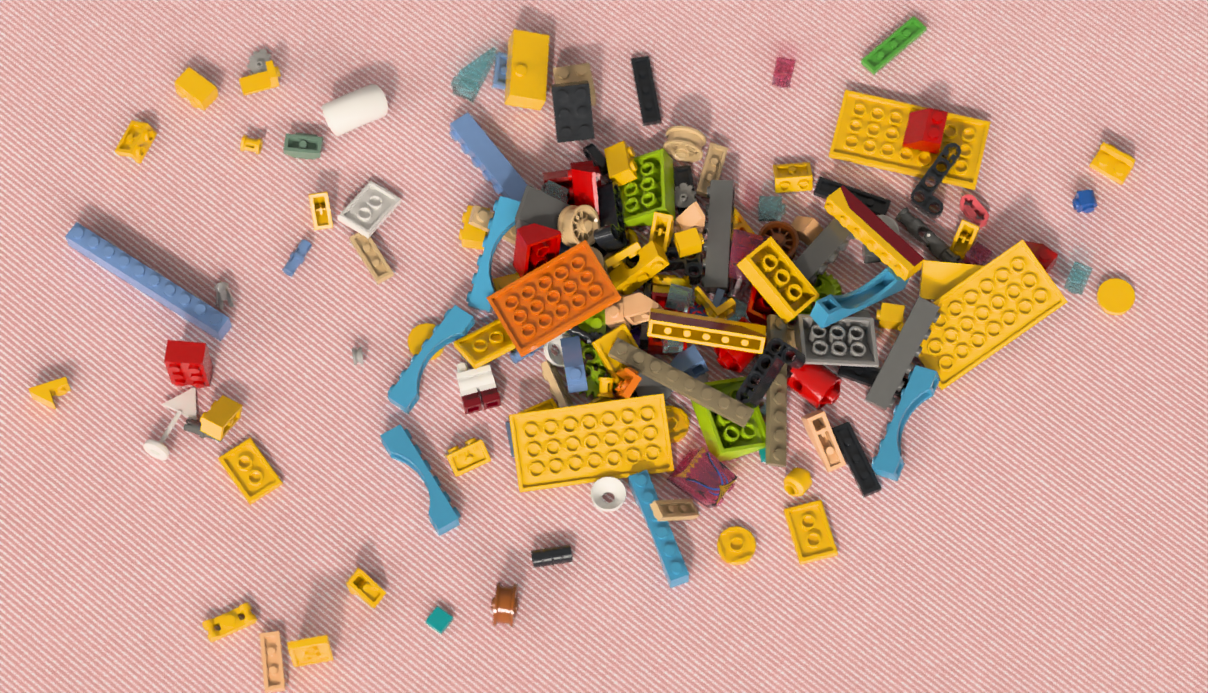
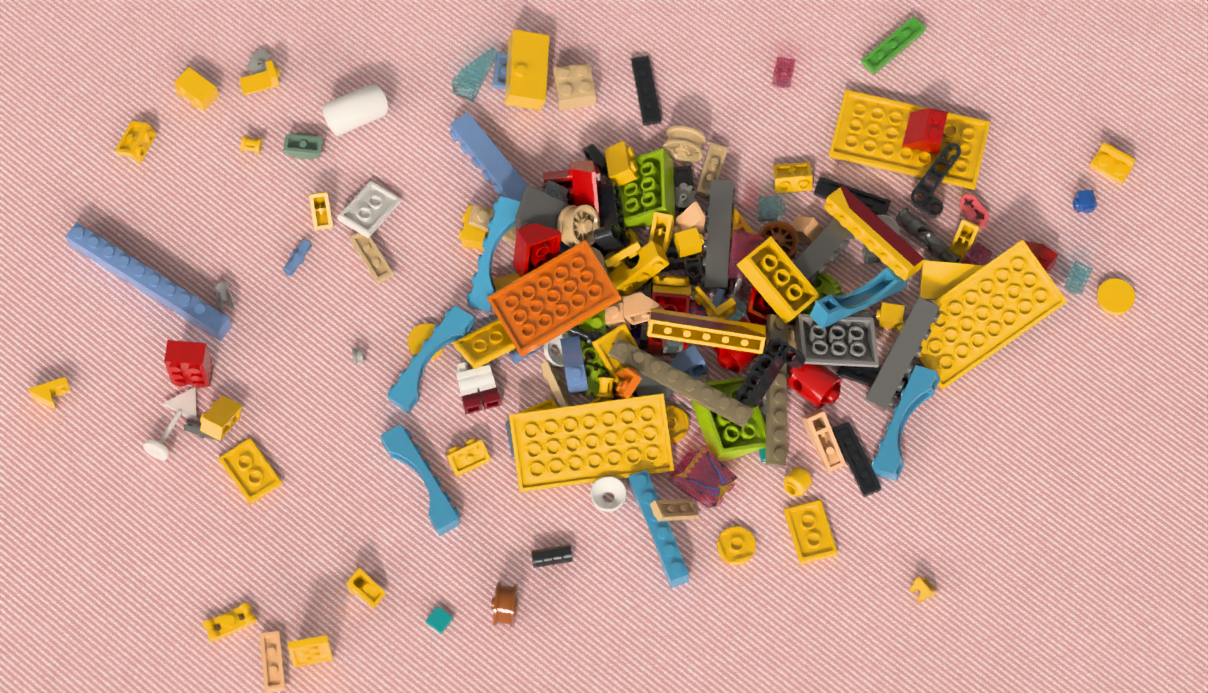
(572, 111): black brick -> none
(680, 298): clear light blue brick -> none
(925, 587): none -> yellow tile

